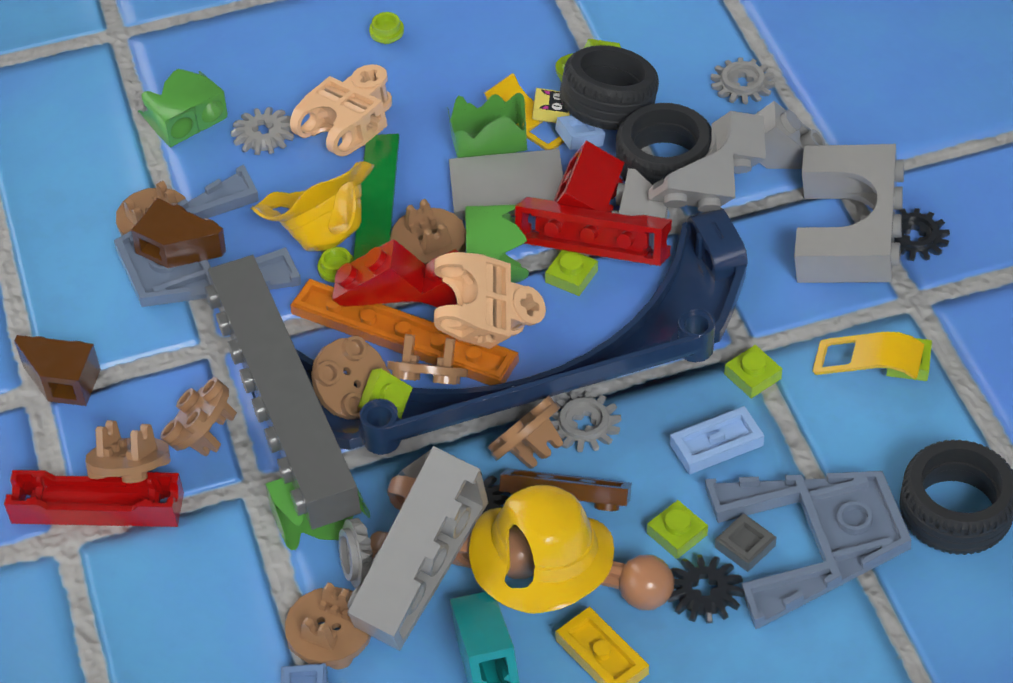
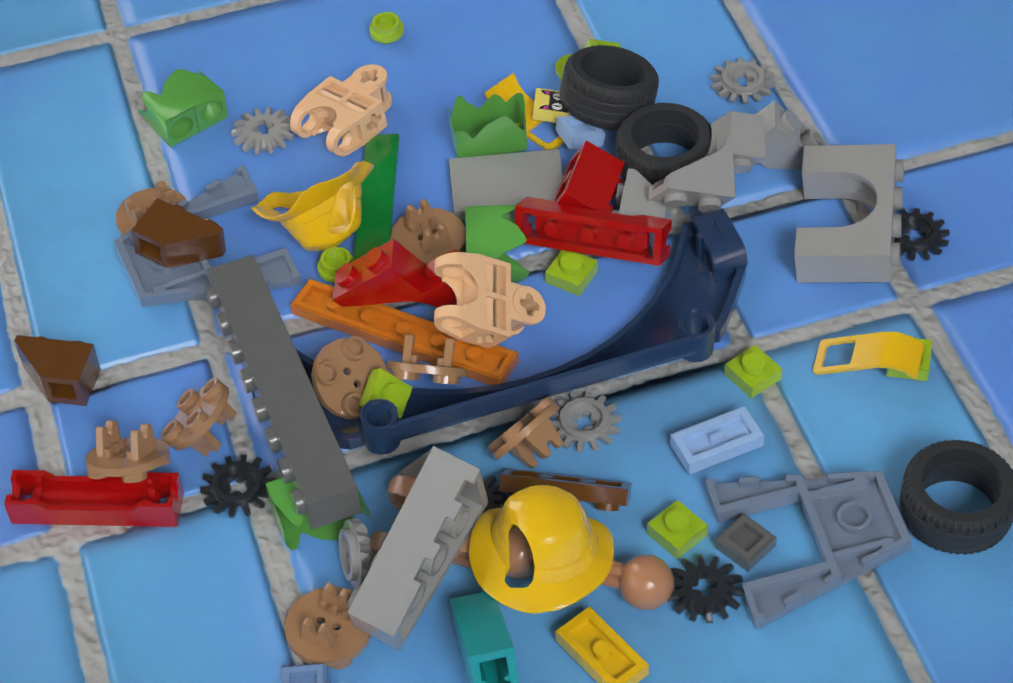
(238, 472): none -> black gear

